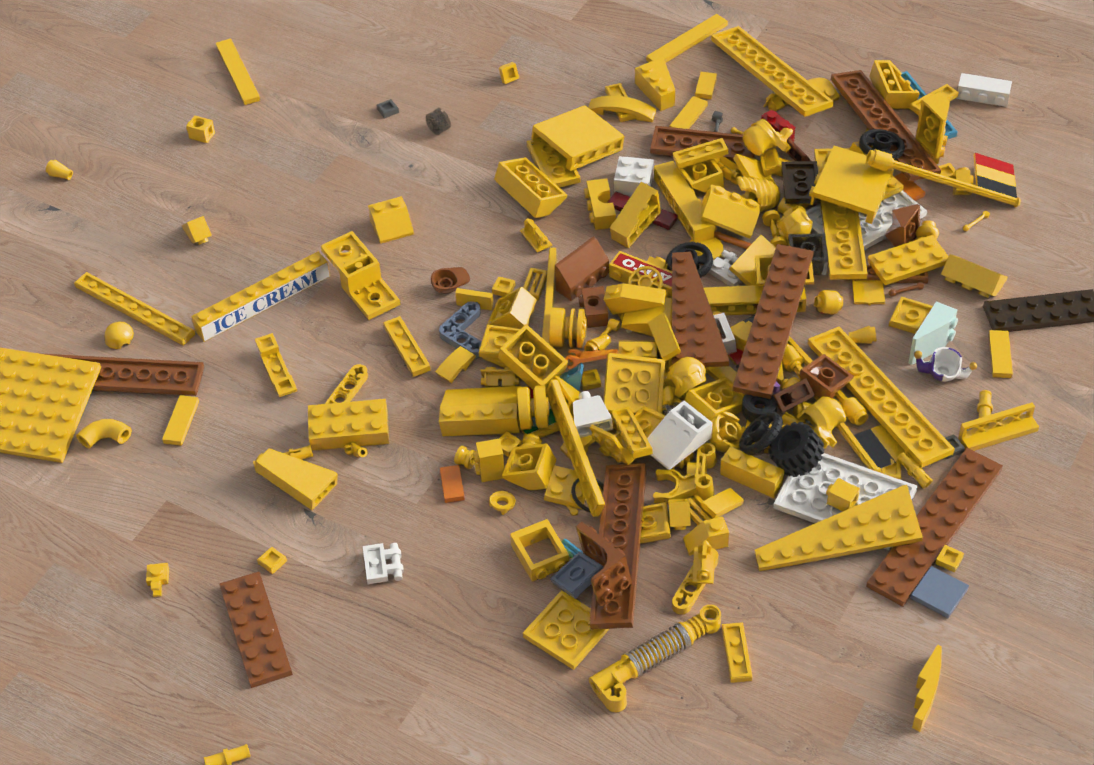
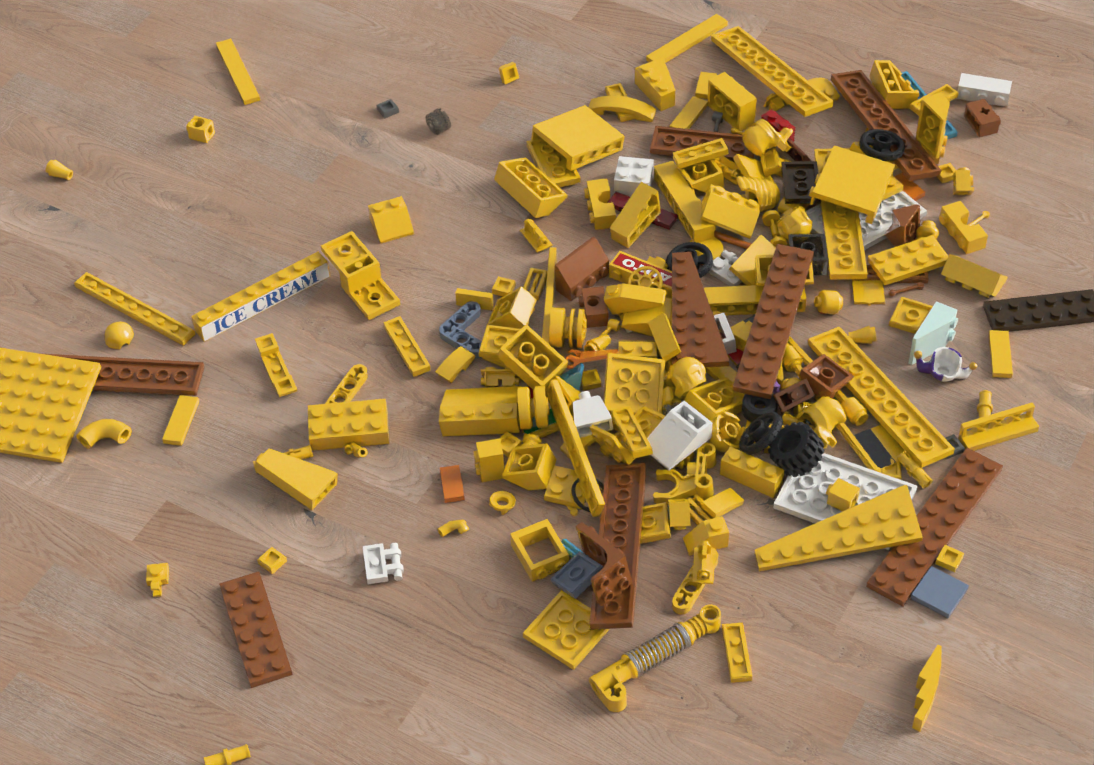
(197, 230): yellow slope -> none
(448, 279): dark orange cap -> none
(451, 526): none -> yellow arm
(464, 457): yellow wheel -> none
(732, 100): none -> yellow brick
(969, 238): none -> yellow arch
(982, 118): none -> dark orange brick
(992, 176): flag -> none

